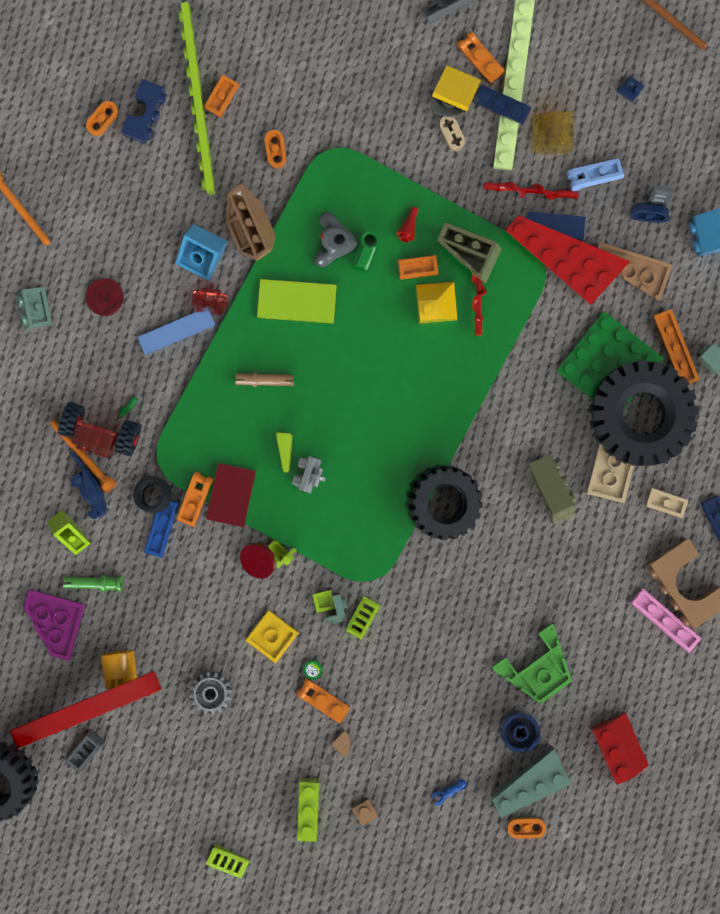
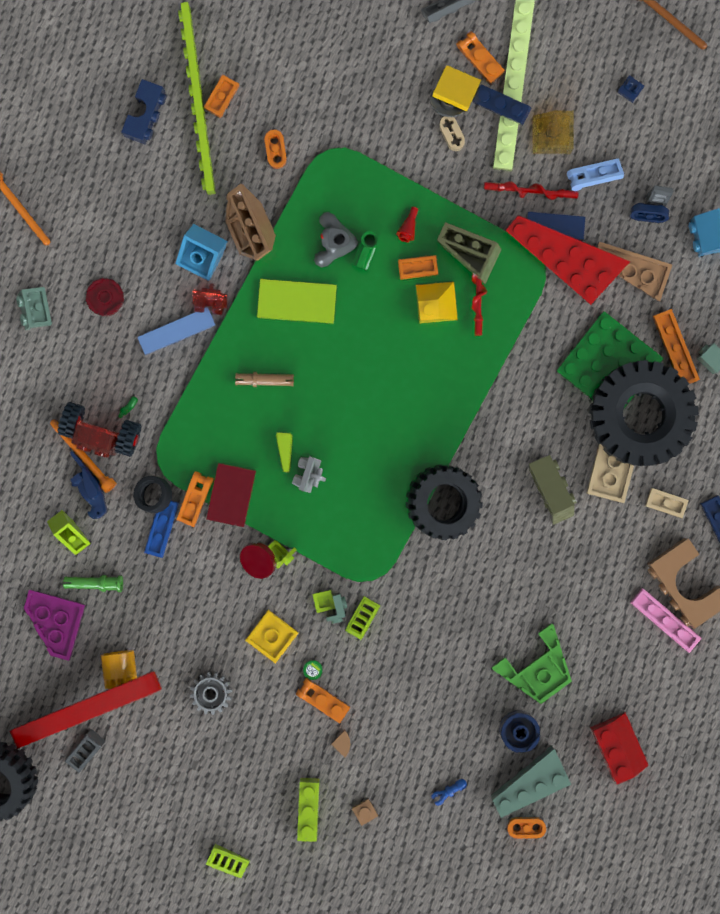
(100, 117): orange plate -> none

